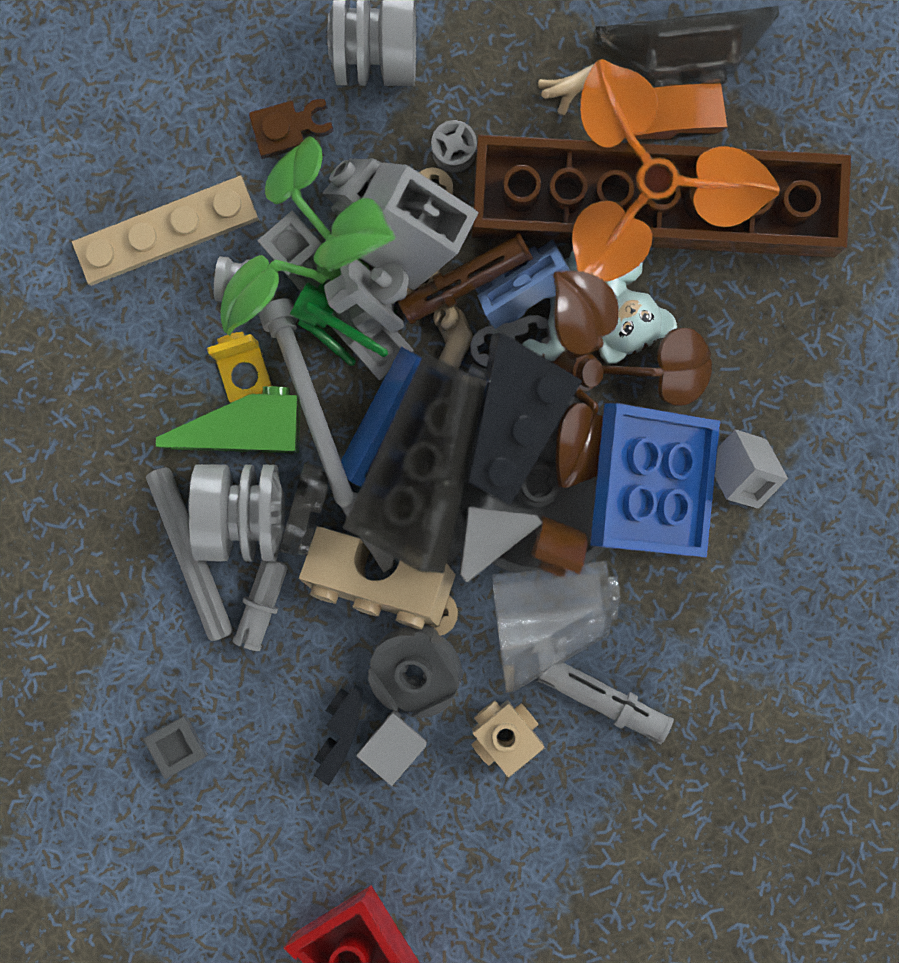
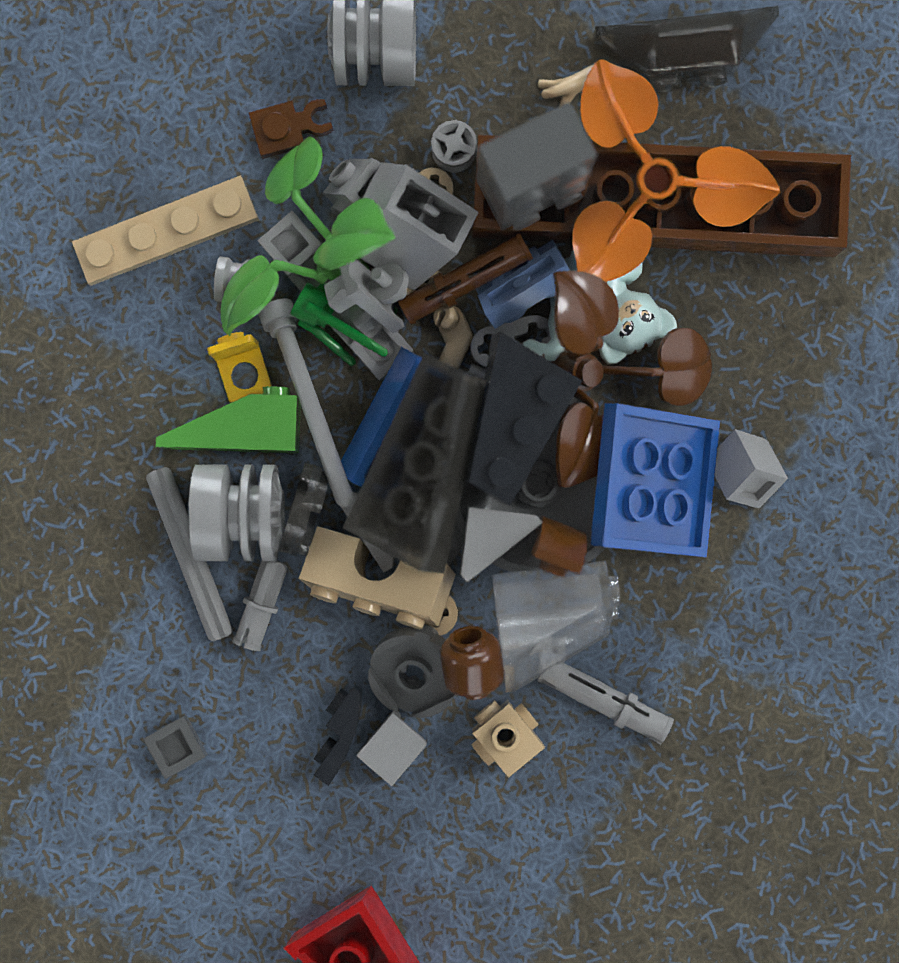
(472, 662): none -> reddish brown head
(535, 167): none -> dark grey brick
(687, 110): orange slope -> none

